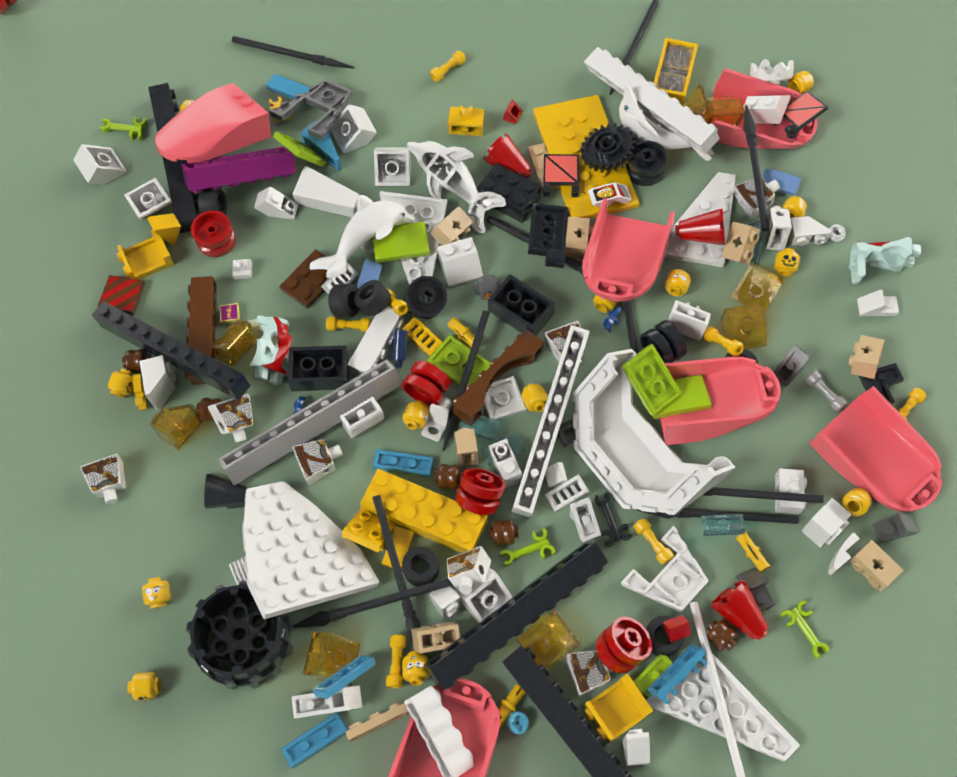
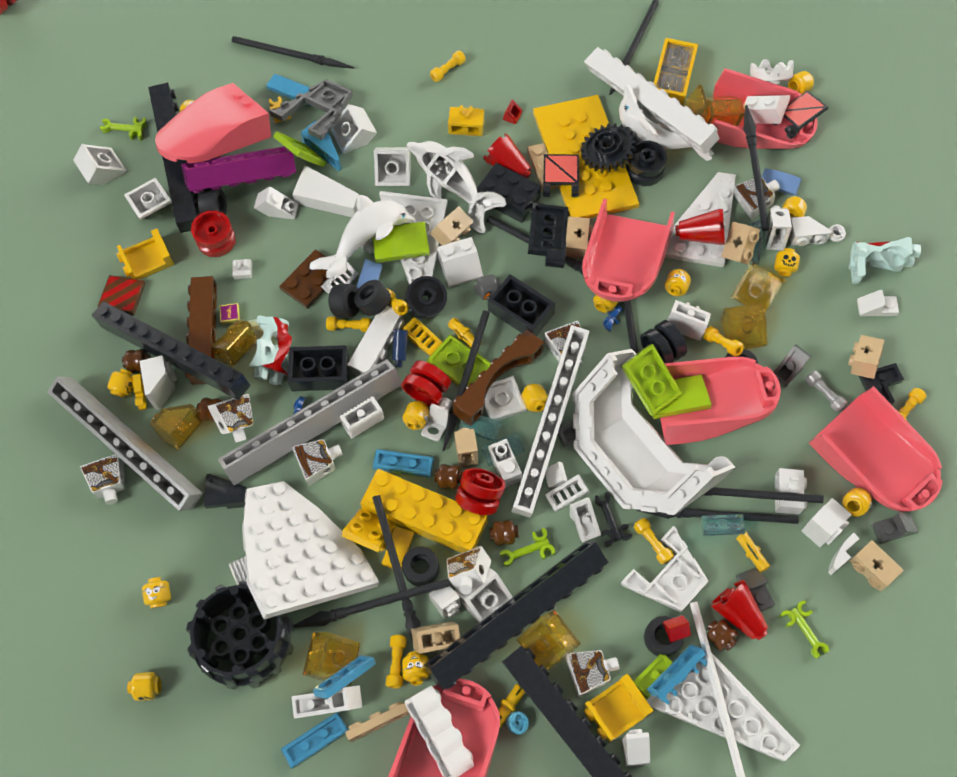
(125, 443): none -> light grey brick
(166, 227): yellow slope -> none
(611, 192): slope -> none
(623, 645): red wheel -> none

